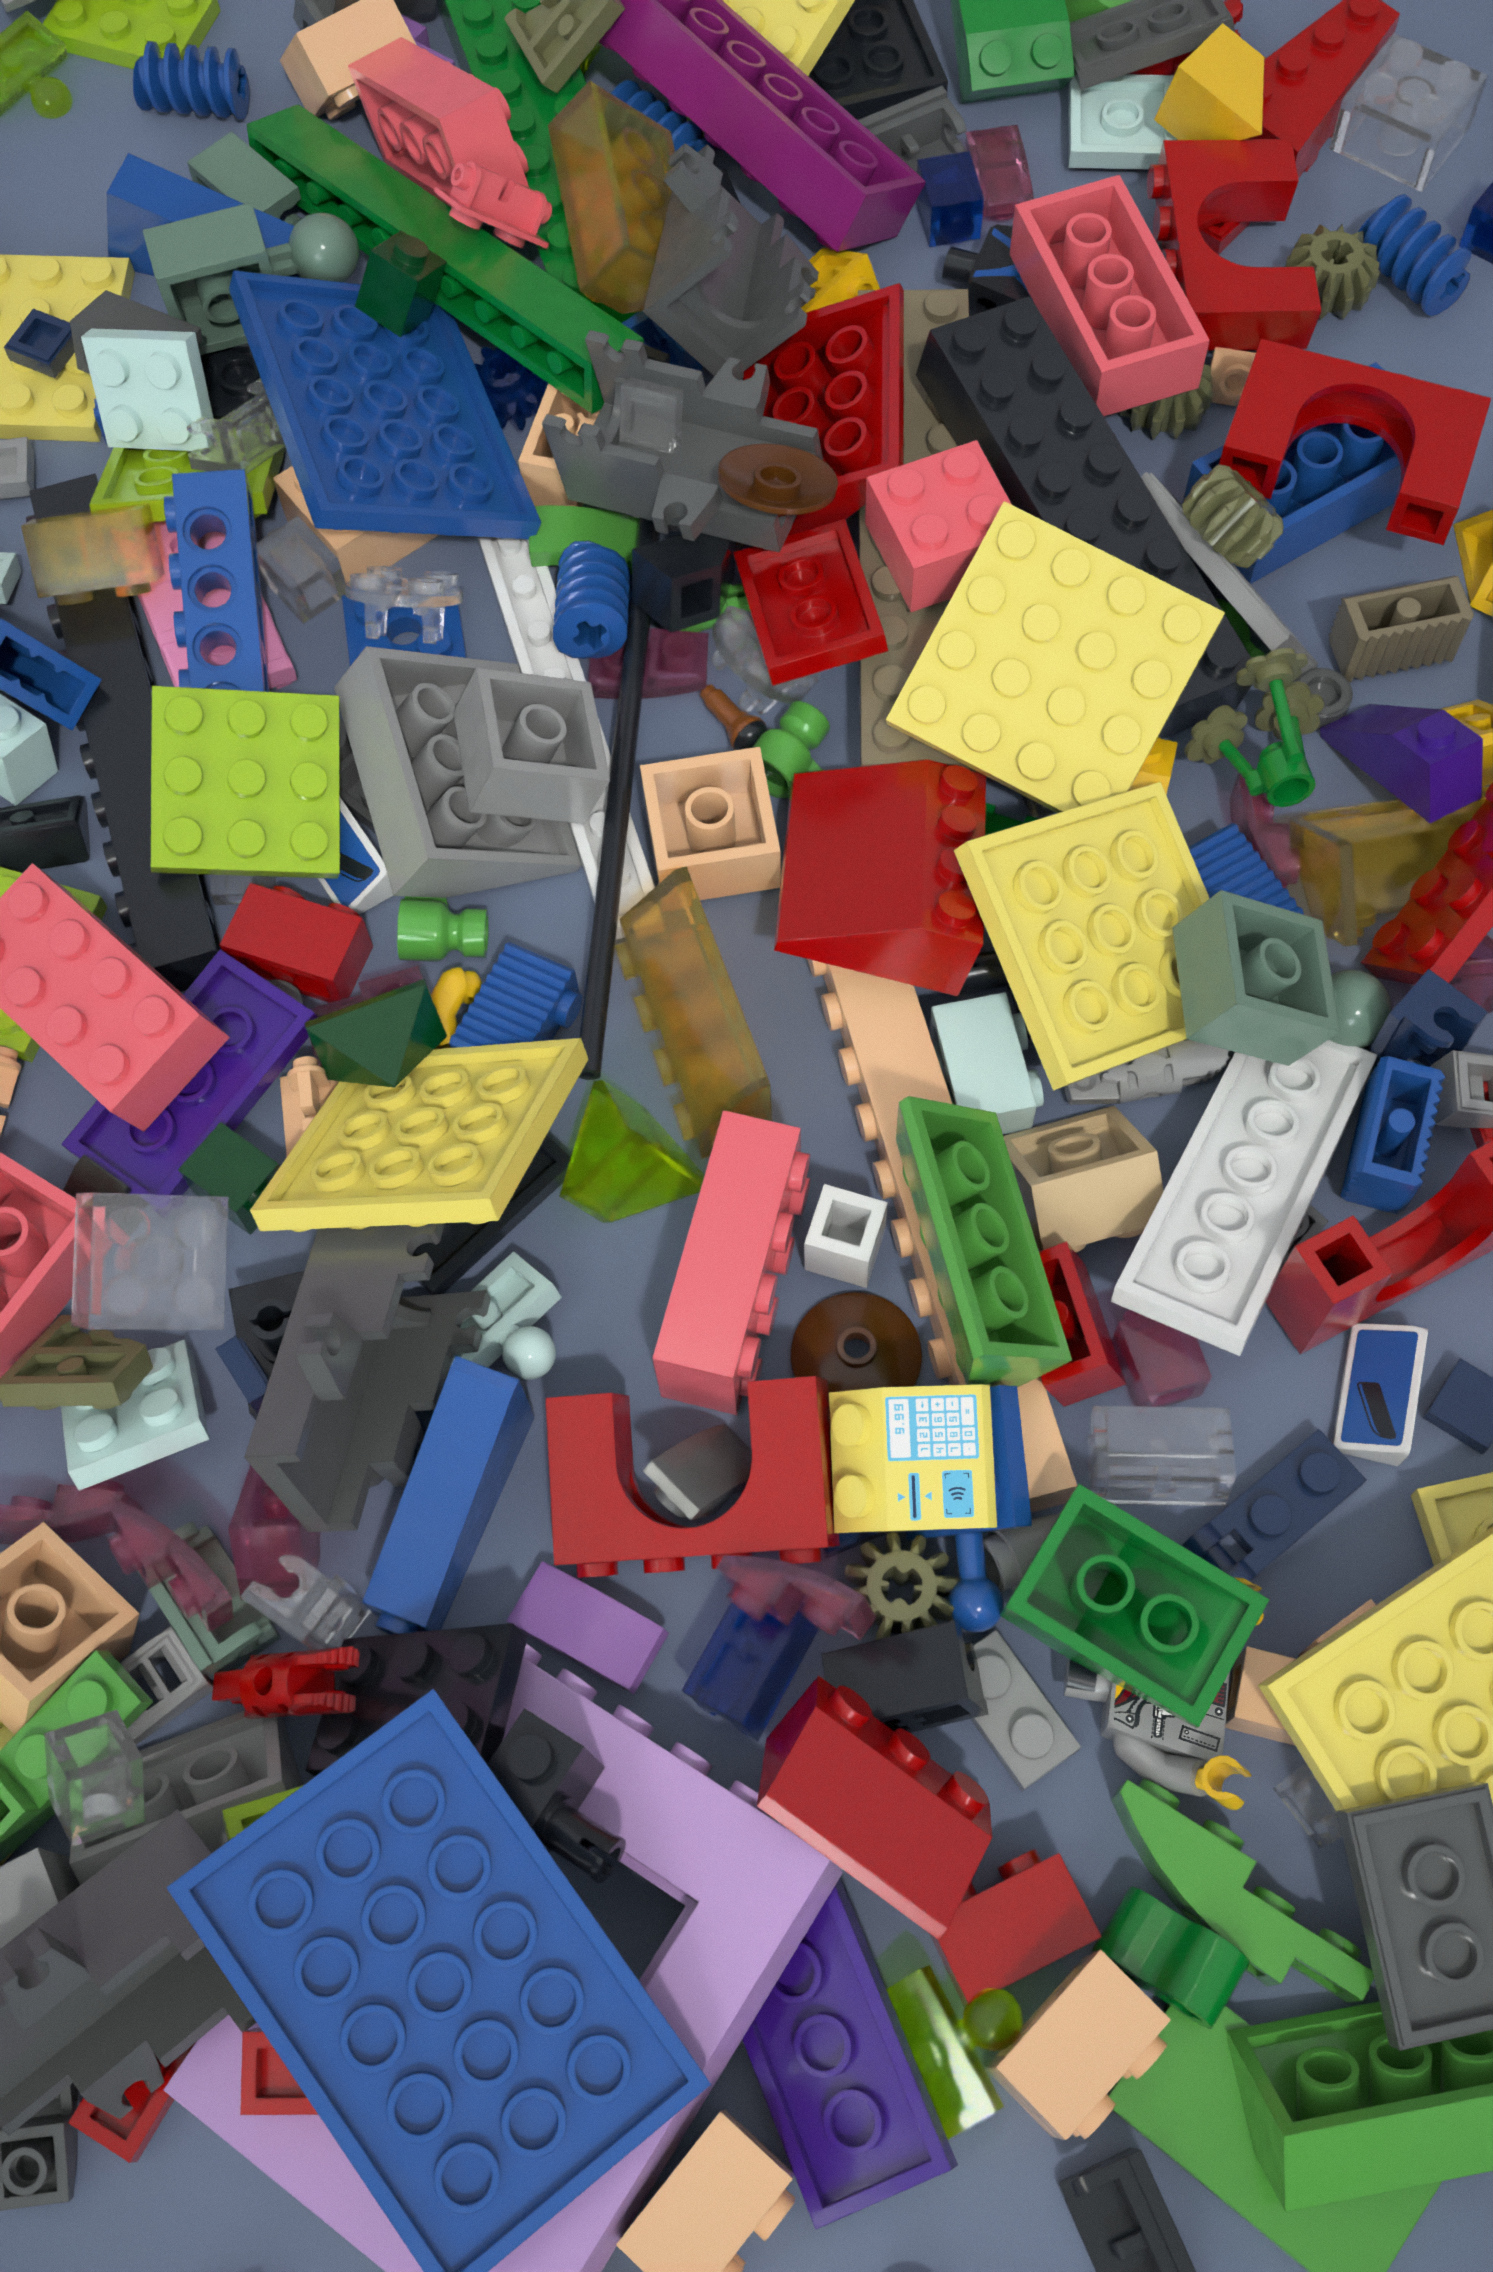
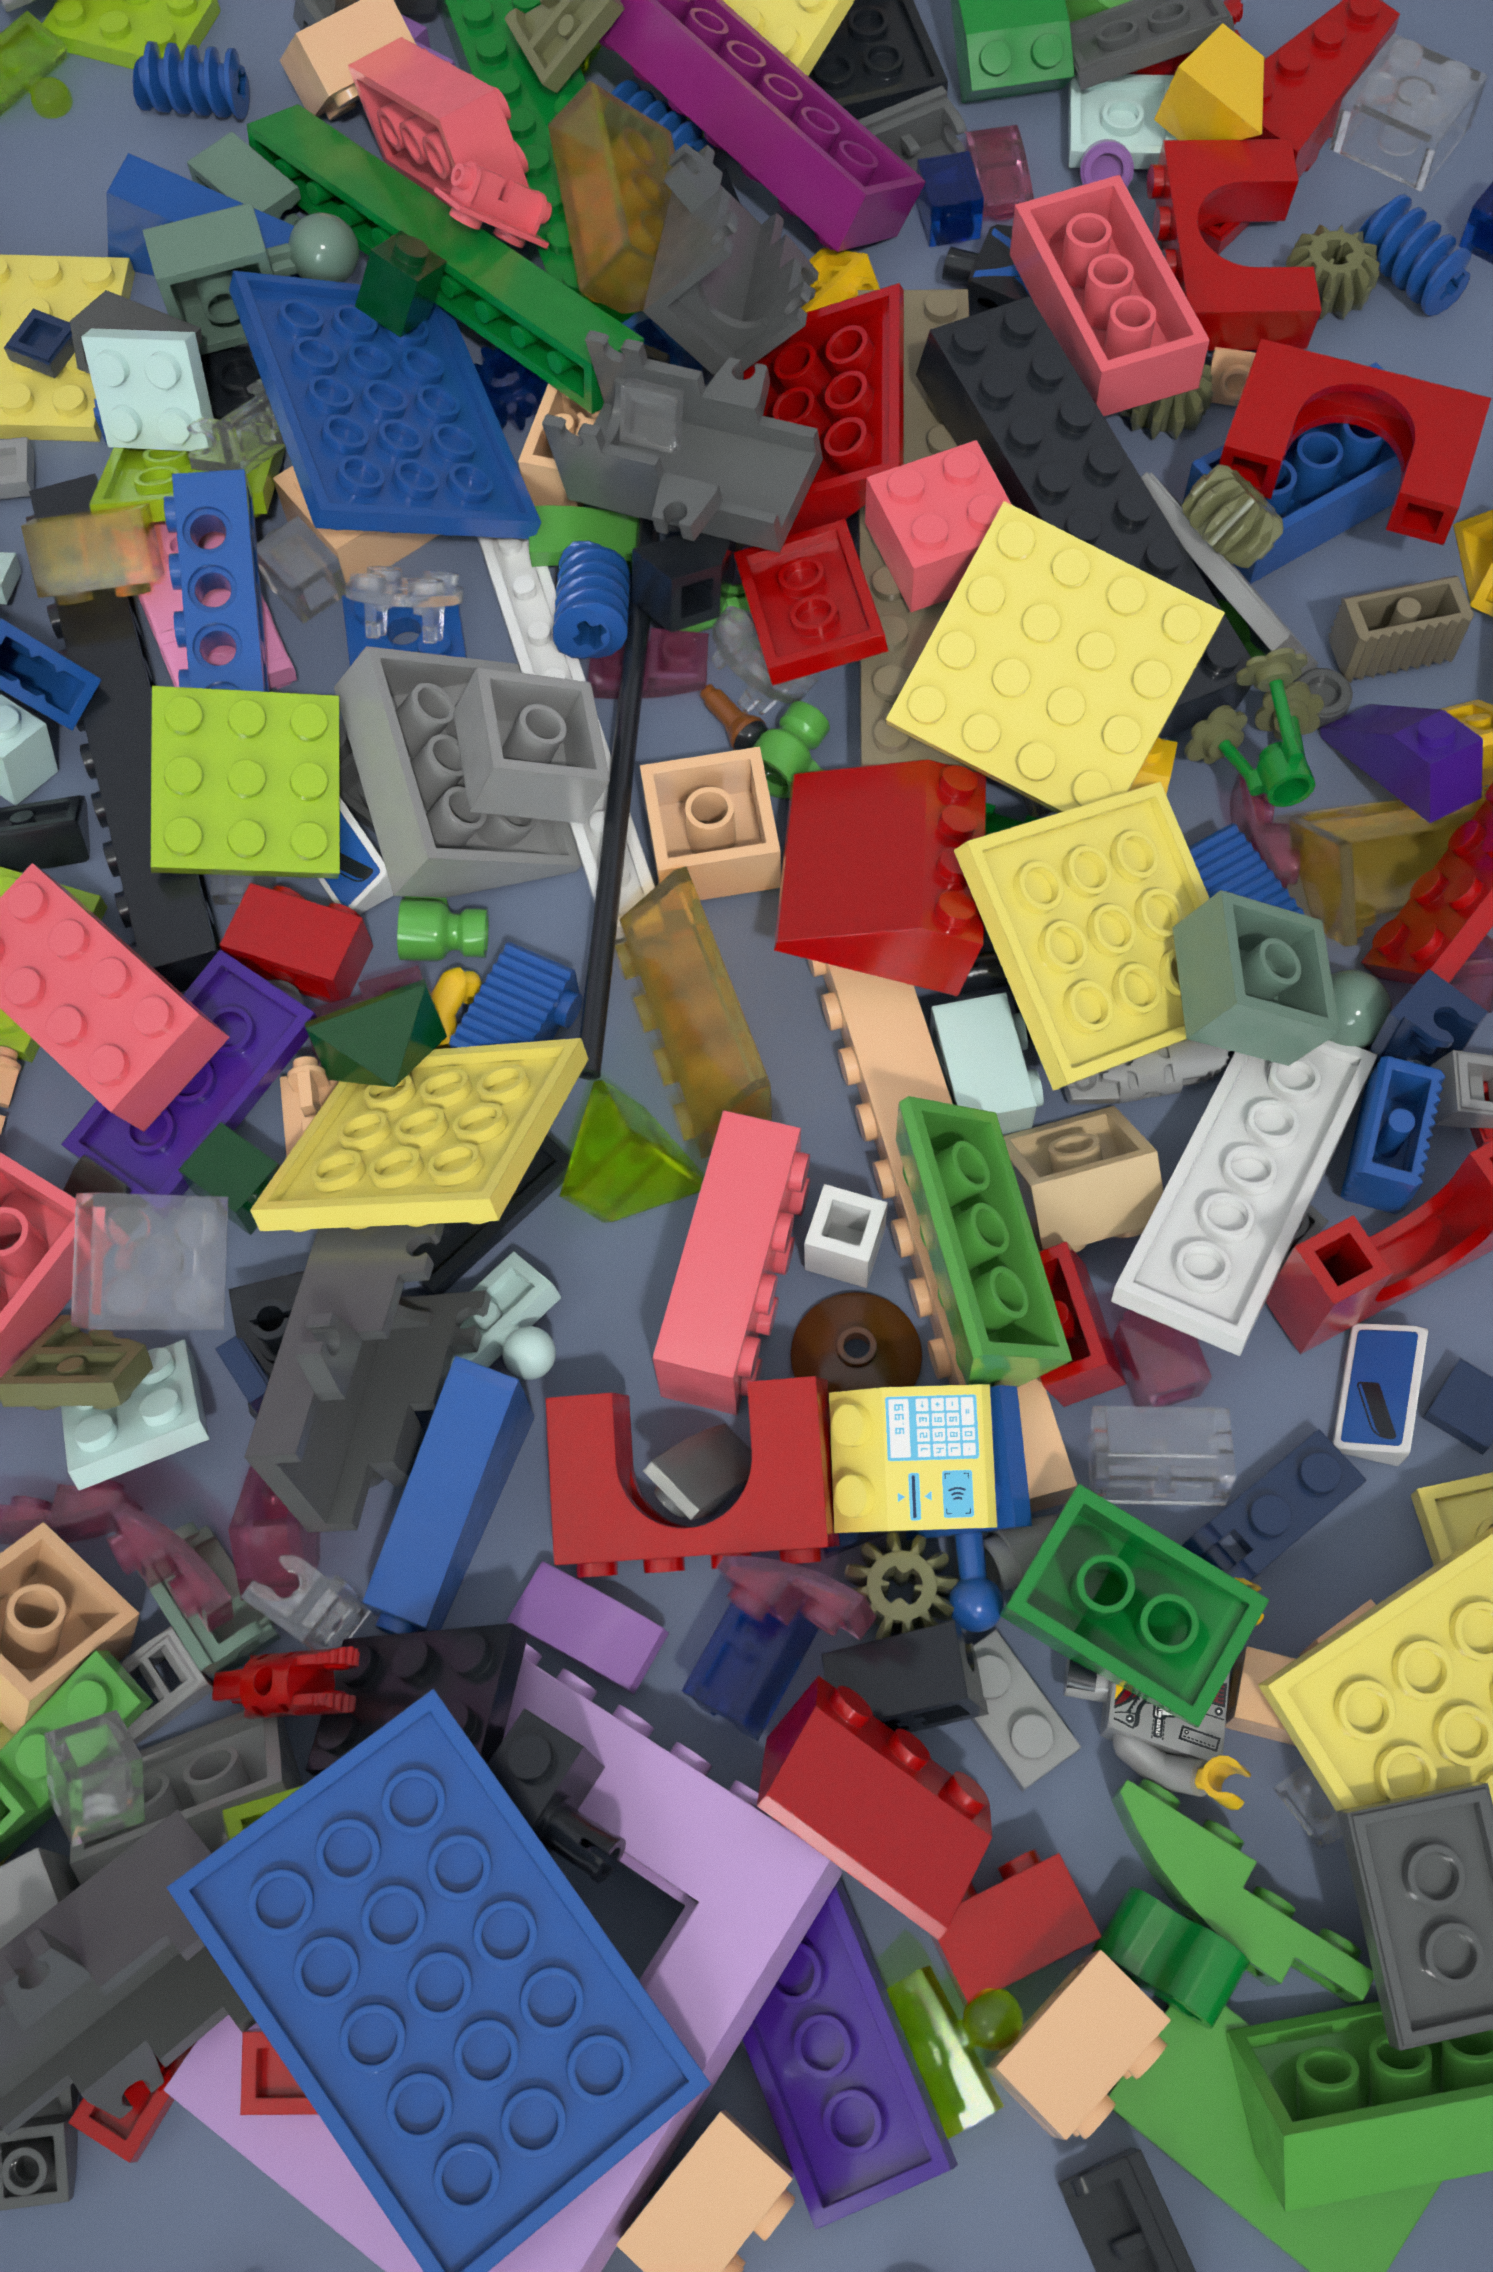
(777, 479): reddish brown dish -> none
(1105, 160): none -> medium lavender tile

